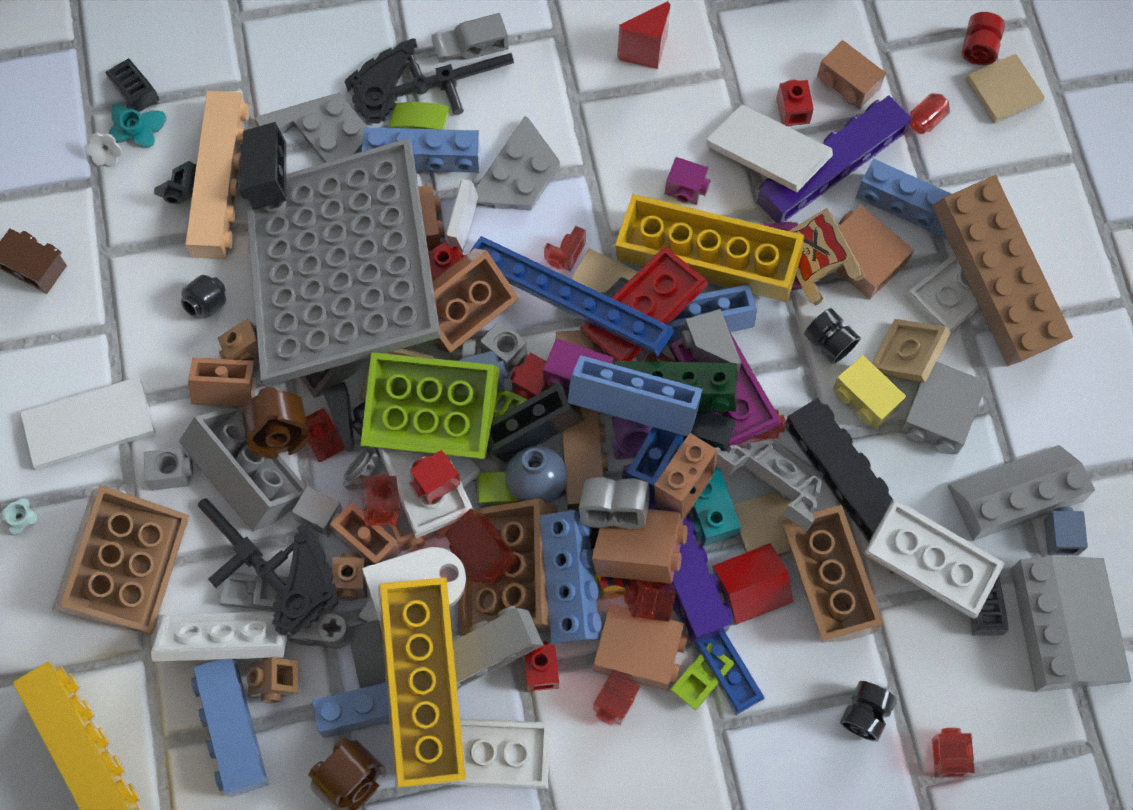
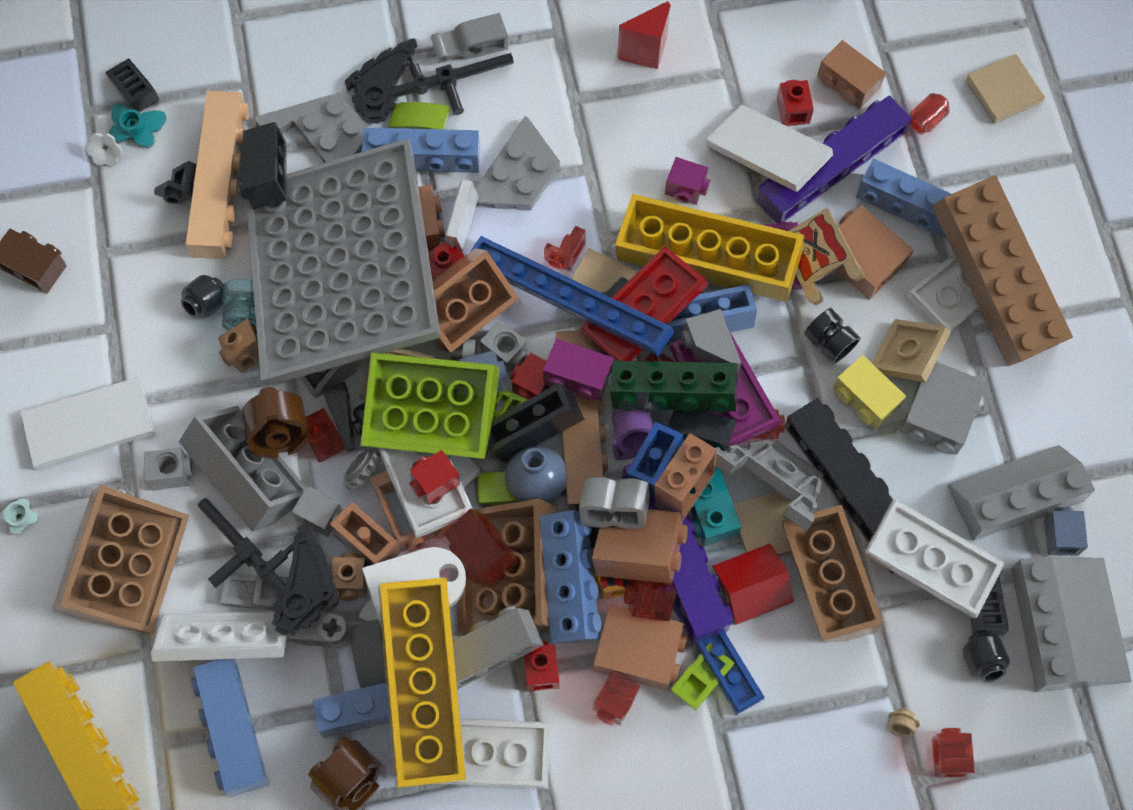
(221, 382): nougat brick -> none
(238, 302): none -> clear light blue wheel
(272, 679): medium nougat brick -> none
(377, 510): clear red brick -> none
(634, 399): medium blue brick -> none
(867, 713): black wheel -> none
(903, 722): none -> tan plate
(983, 38): red wheel -> none
(986, 657): none -> black head

